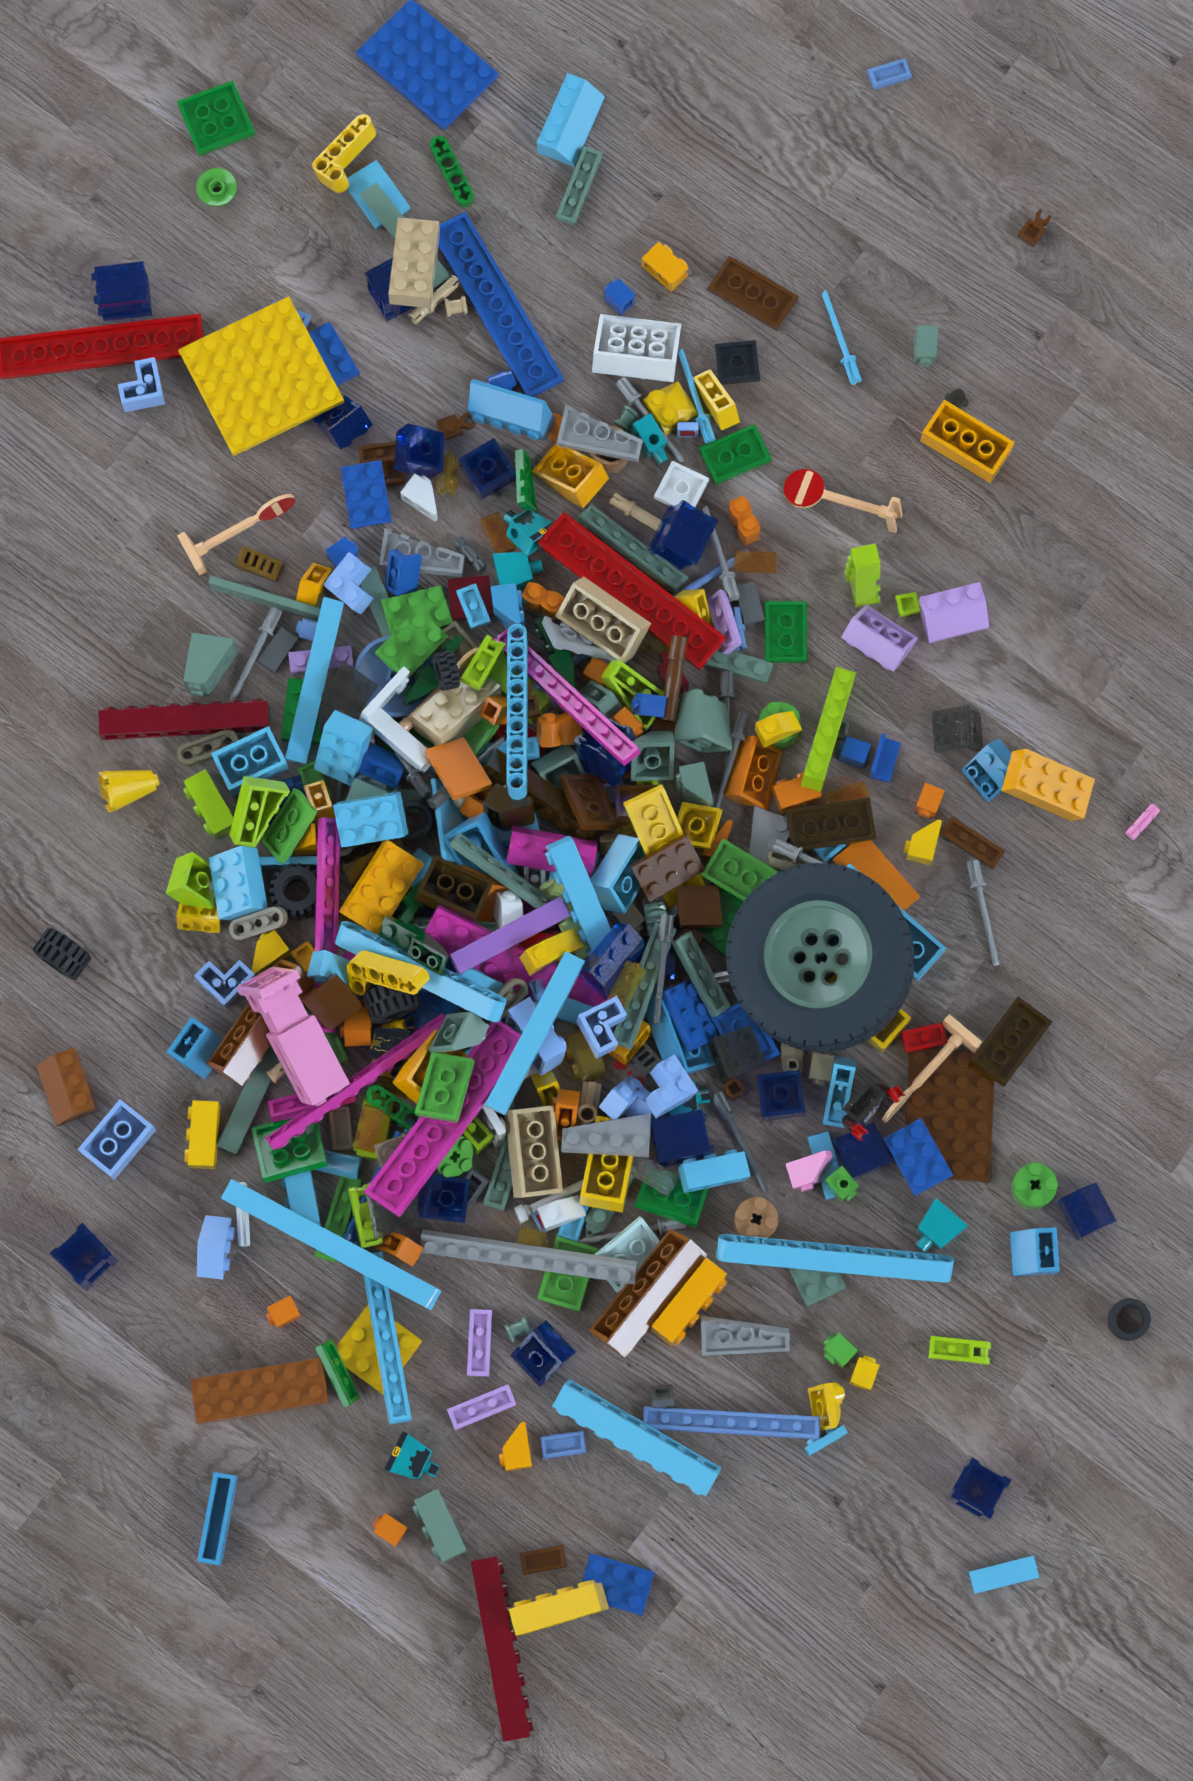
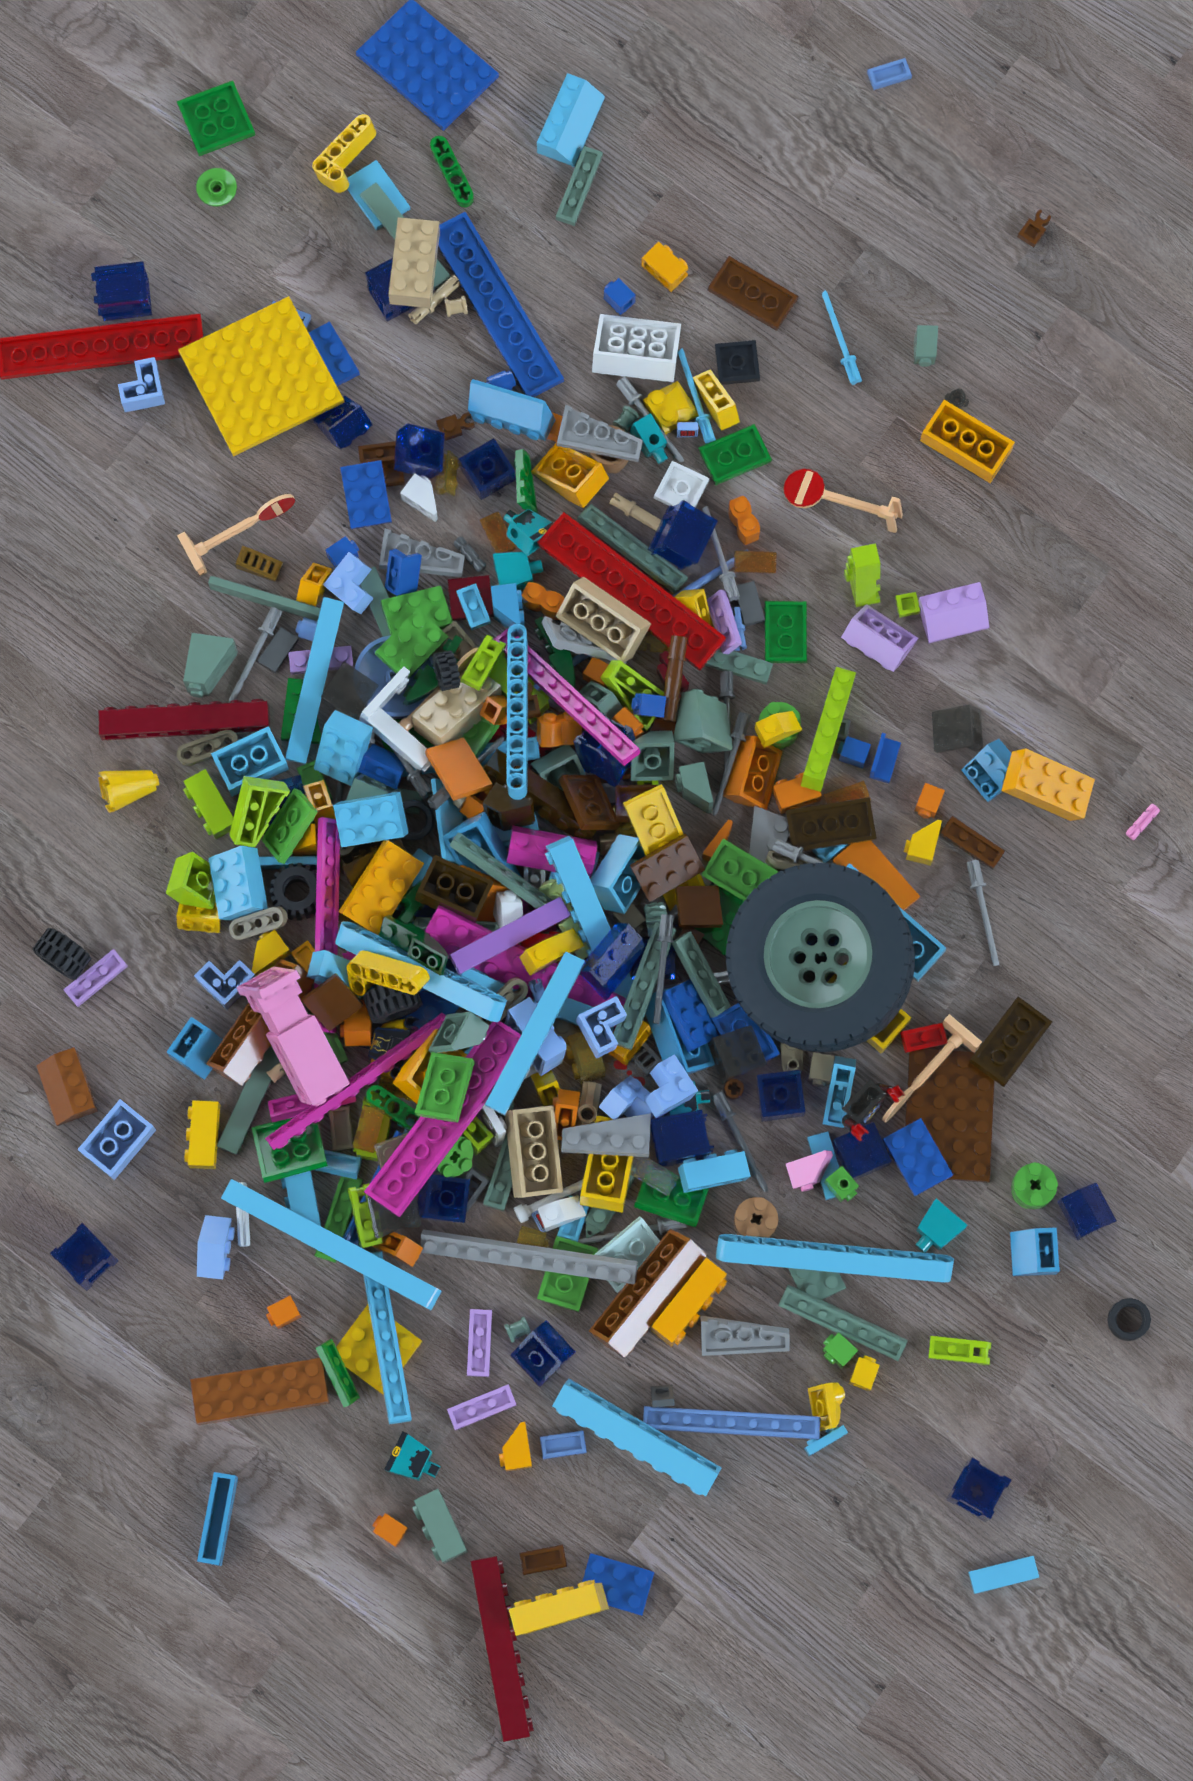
(95, 978): none -> lavender plate
(627, 982): clear yellow hinge -> none
(699, 823): yellow slope -> none
(843, 1322): none -> sand green tile

